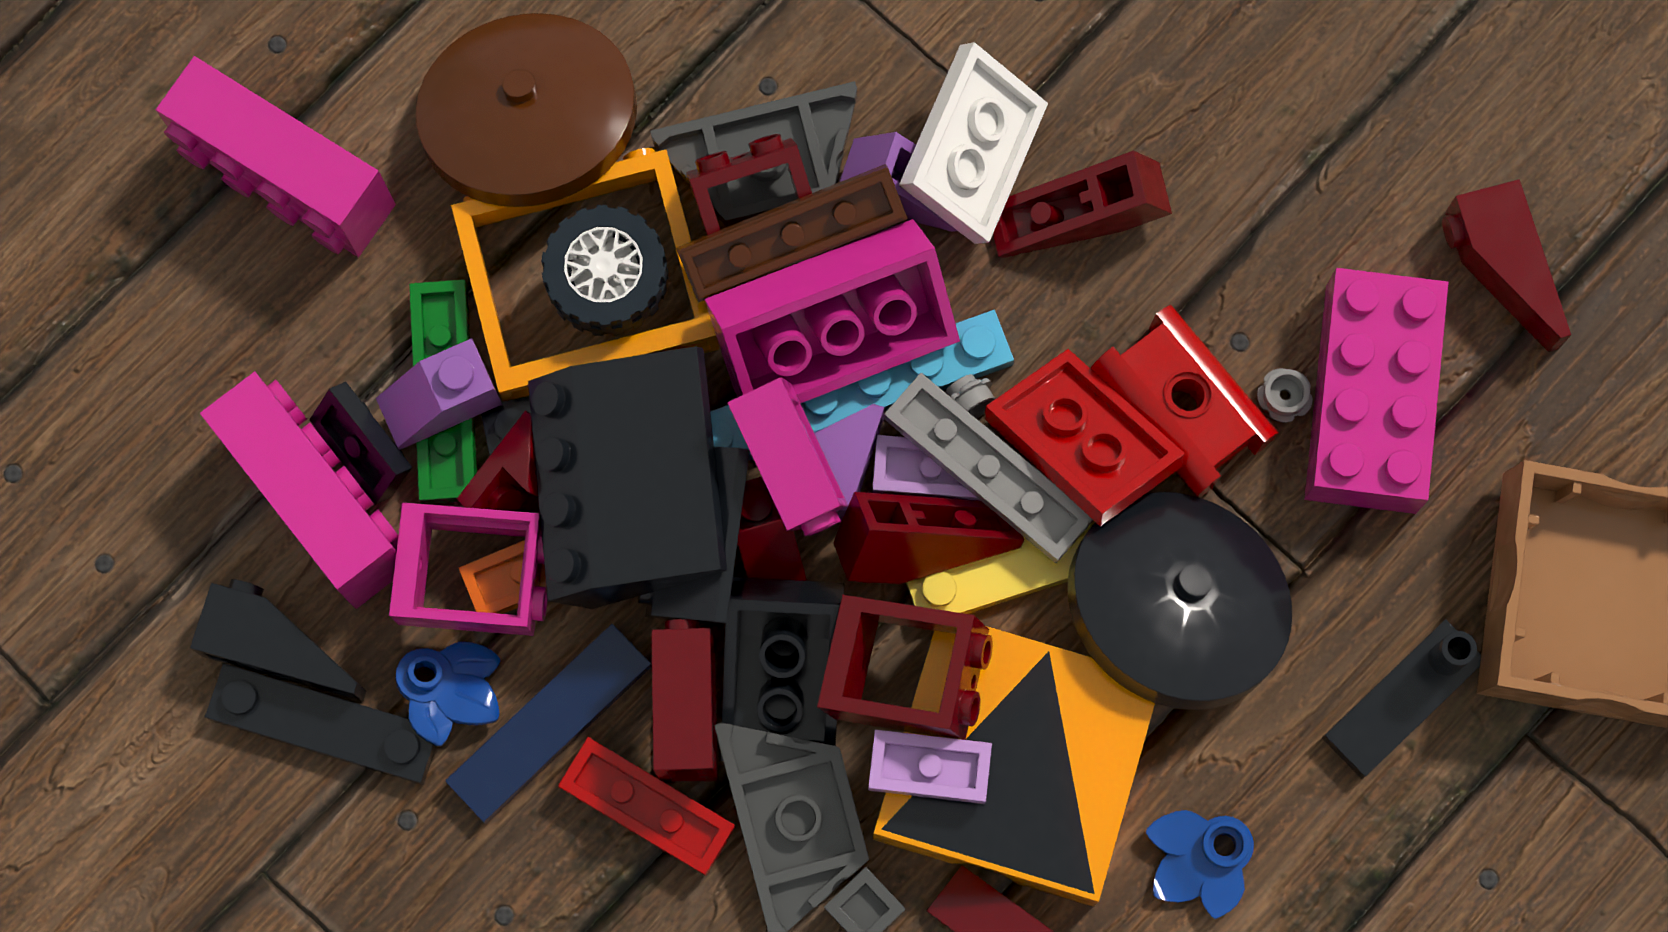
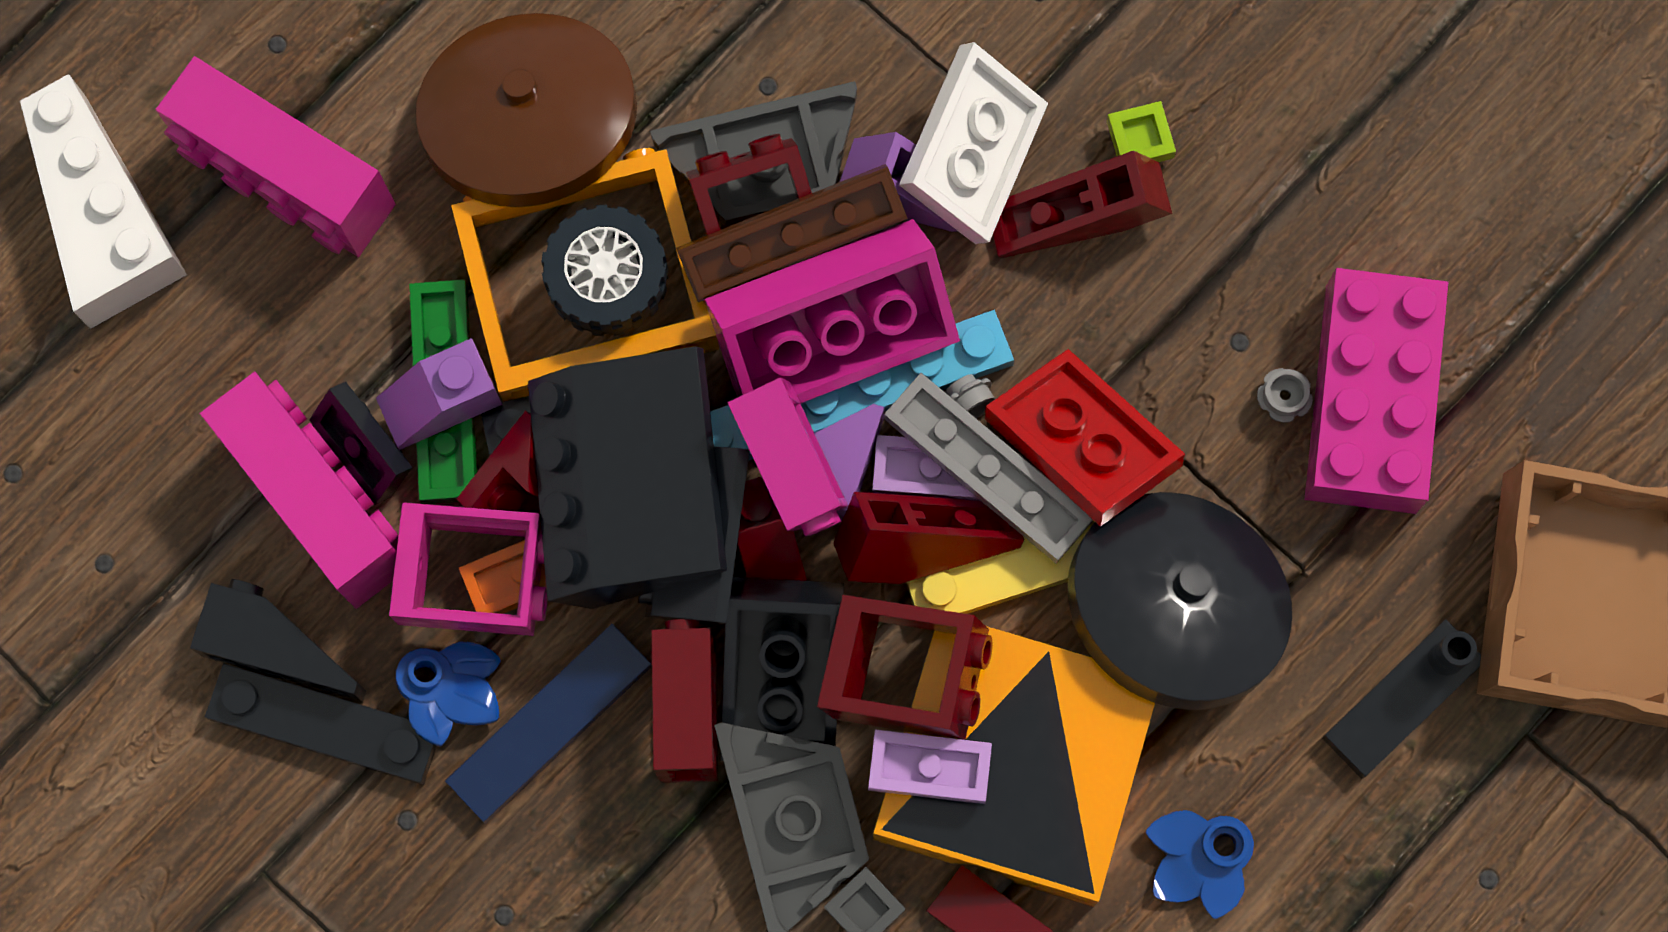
(98, 216): none -> white wedge
(647, 806): red plate -> none
(1143, 131): none -> lime plate
(1178, 361): red piece -> none
(1505, 254): dark red slope -> none

